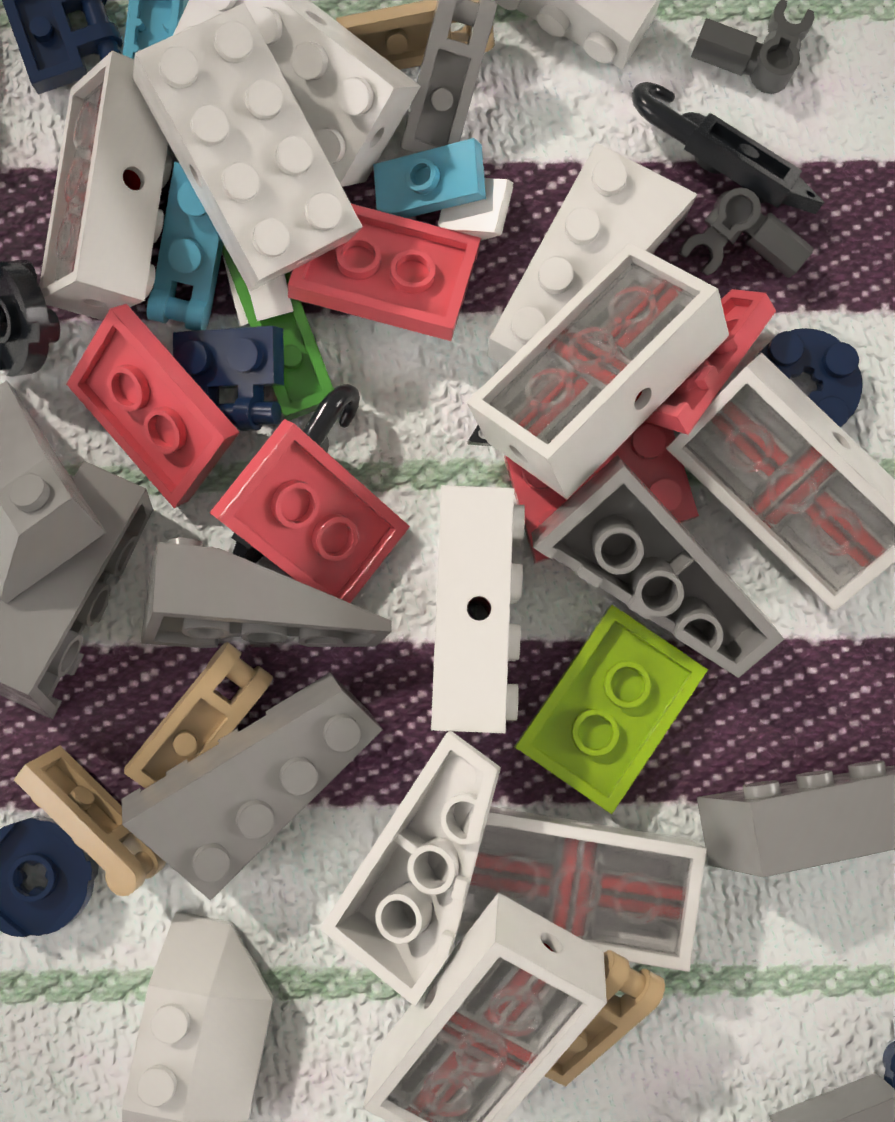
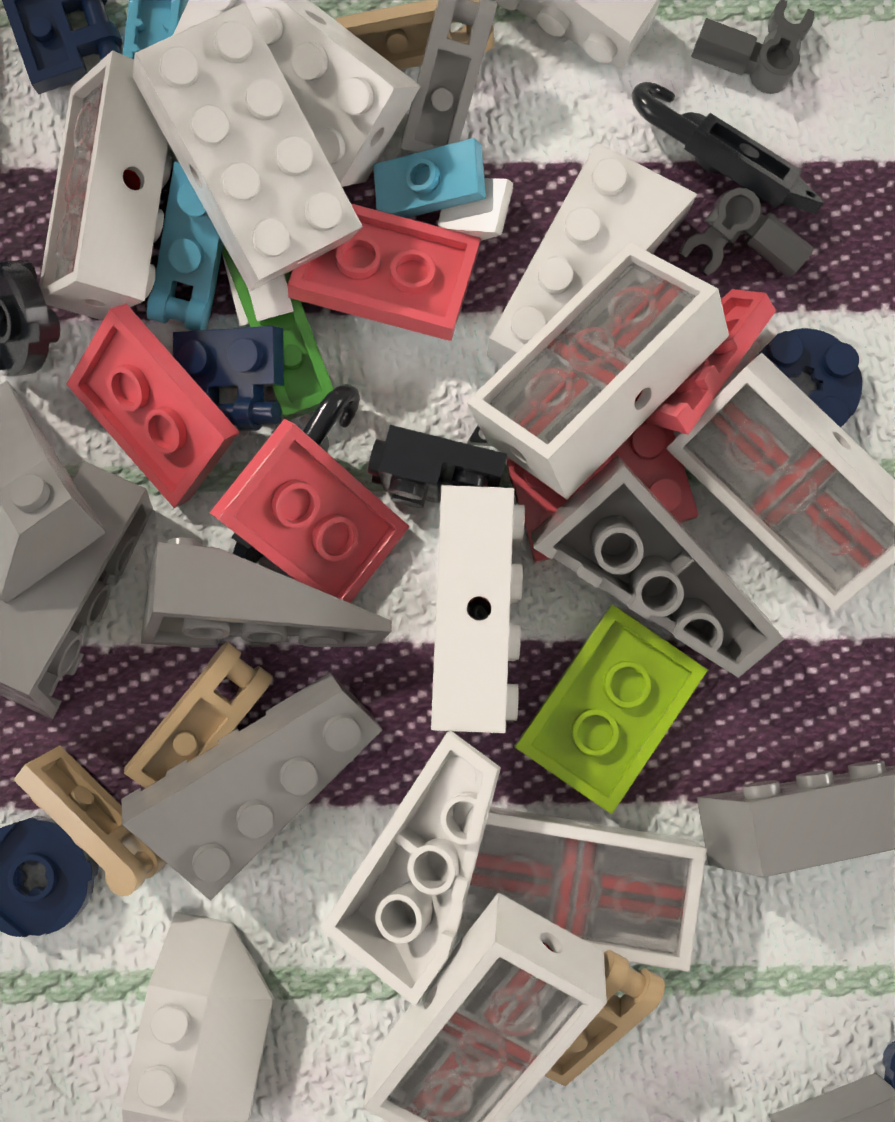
(418, 463): none -> black plate

